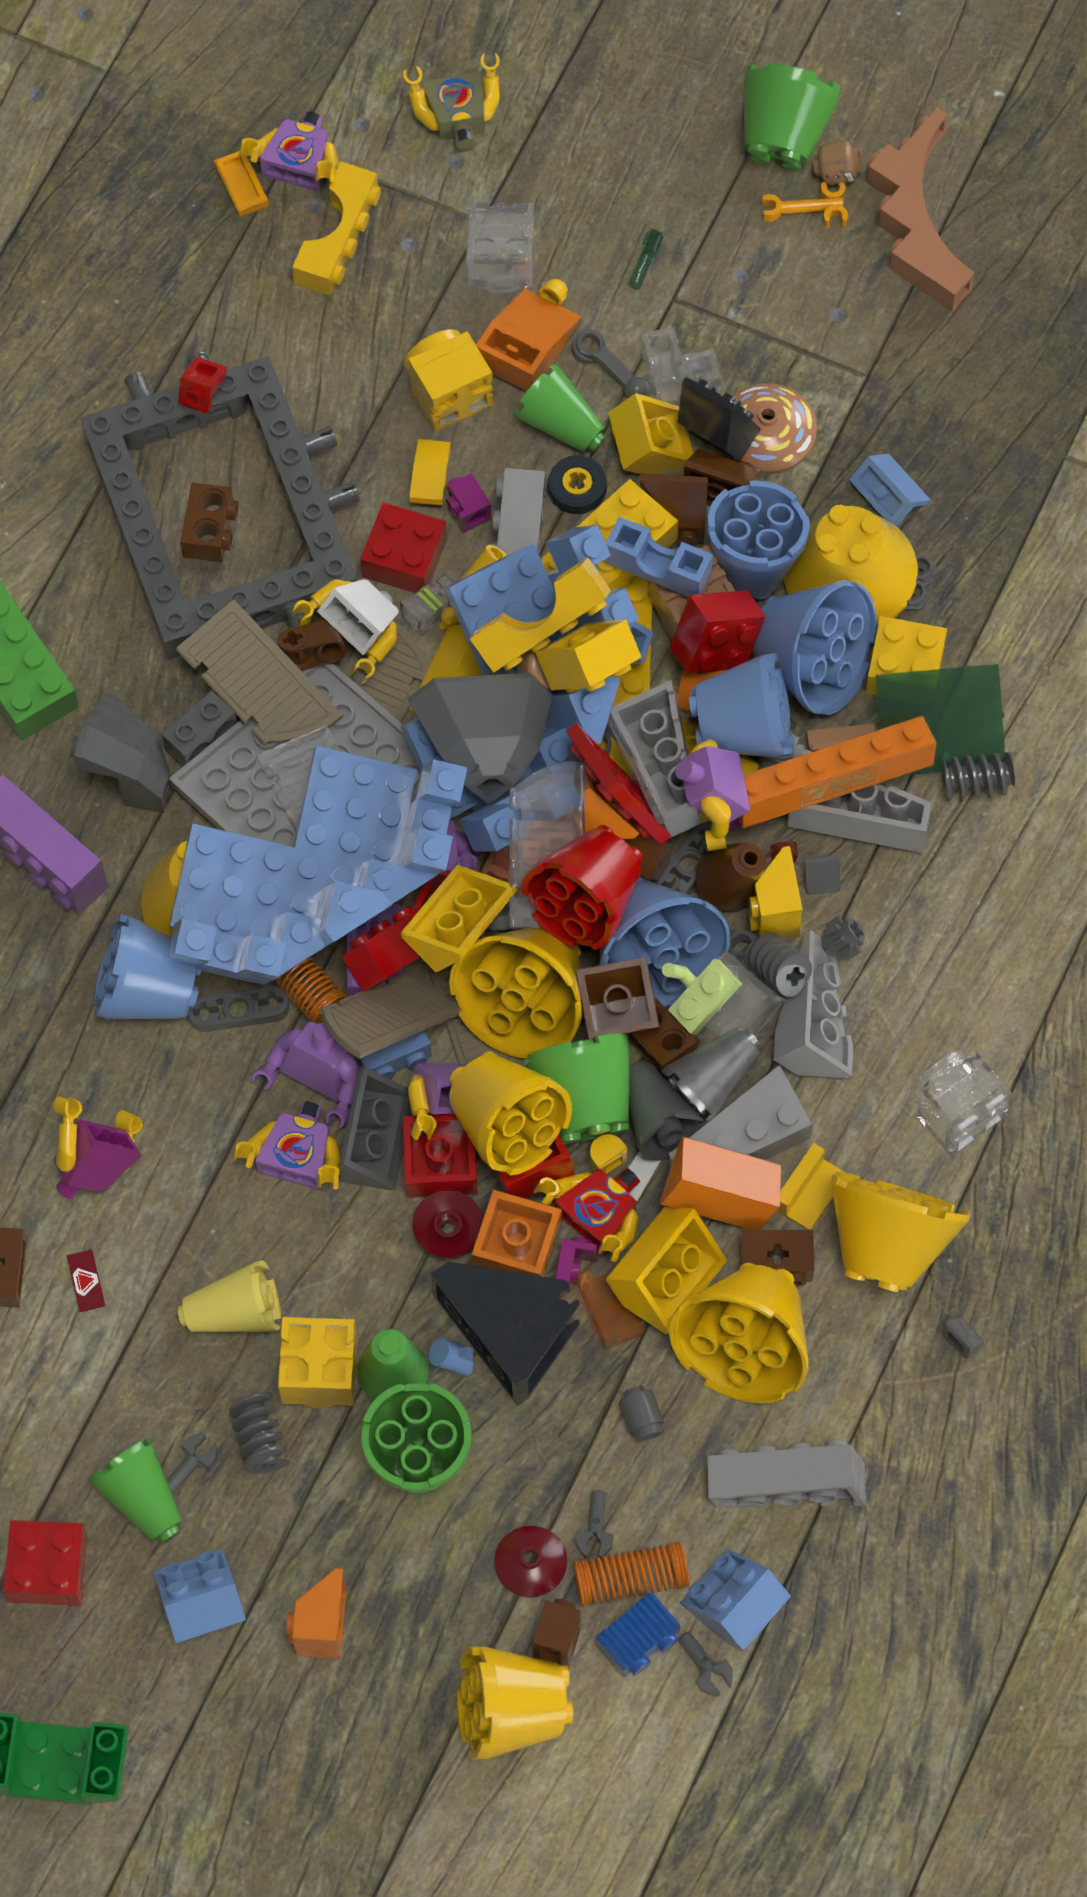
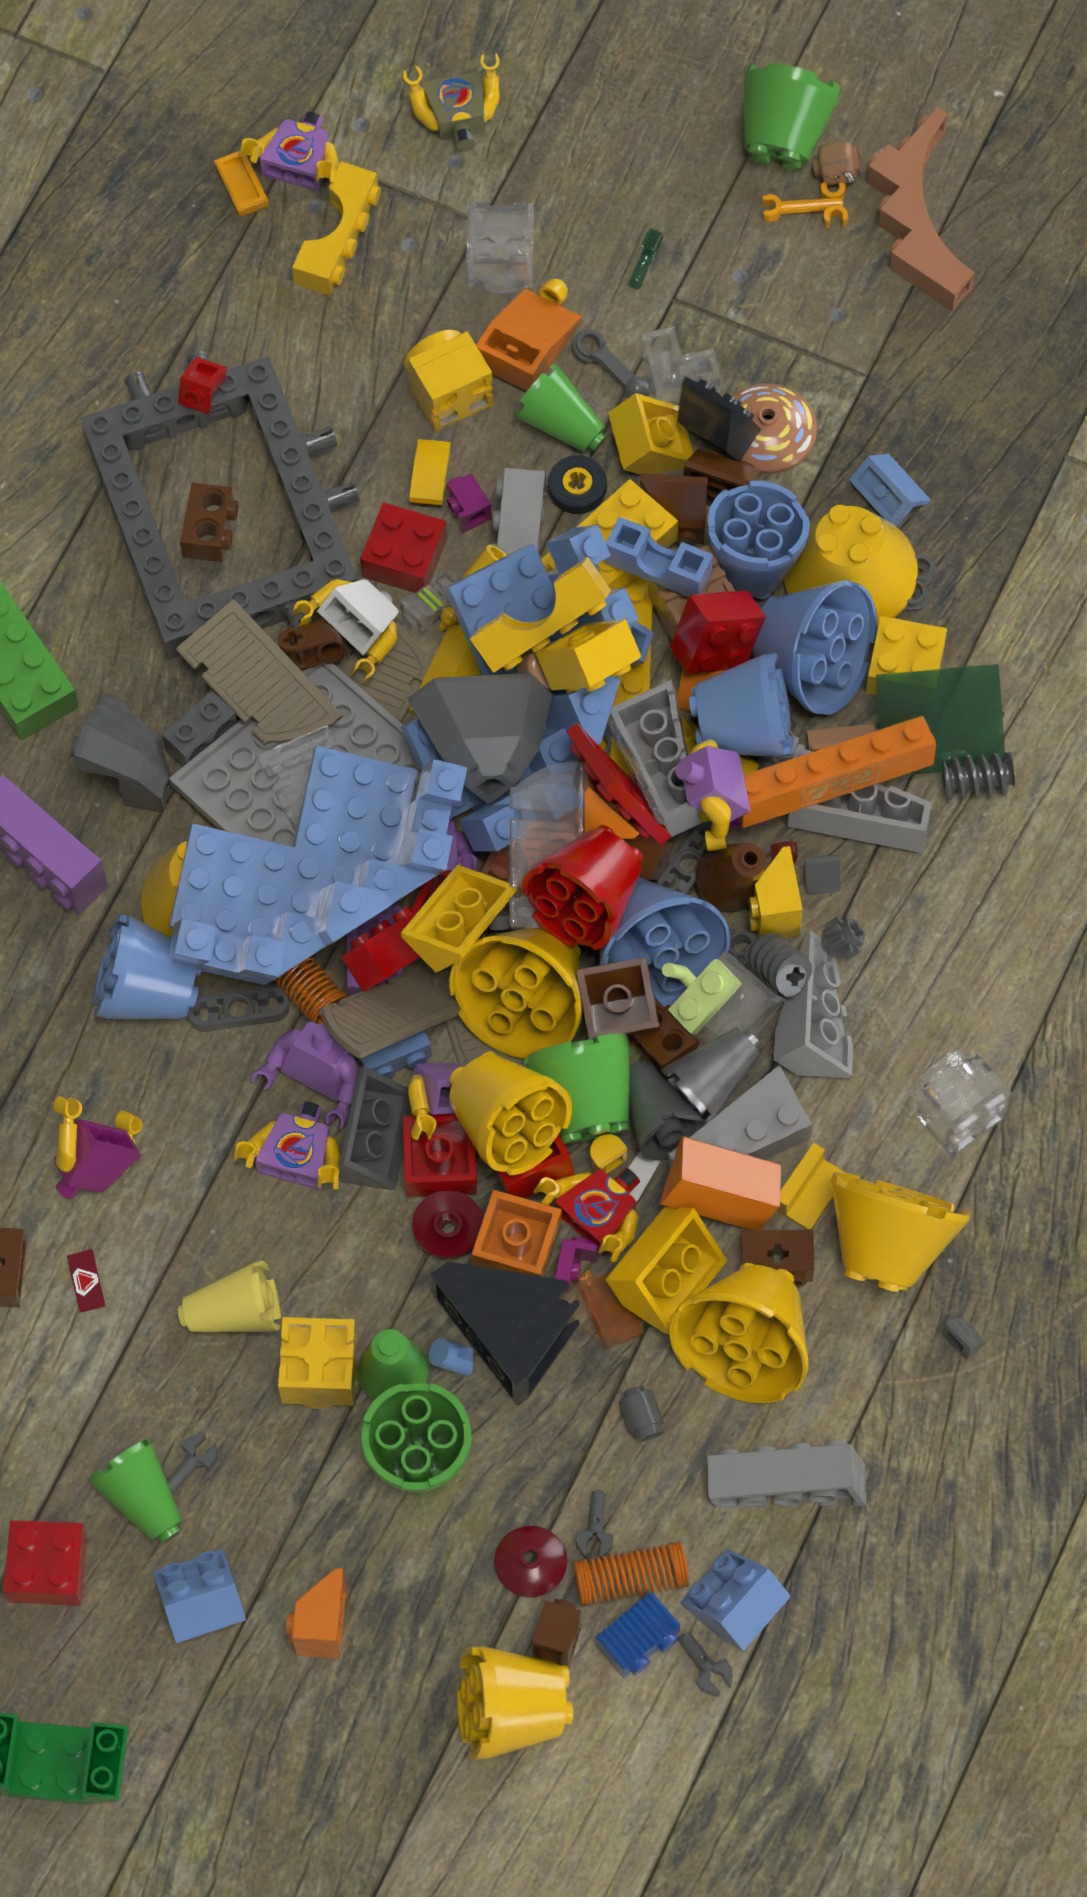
(255, 1433): dark grey piece -> none

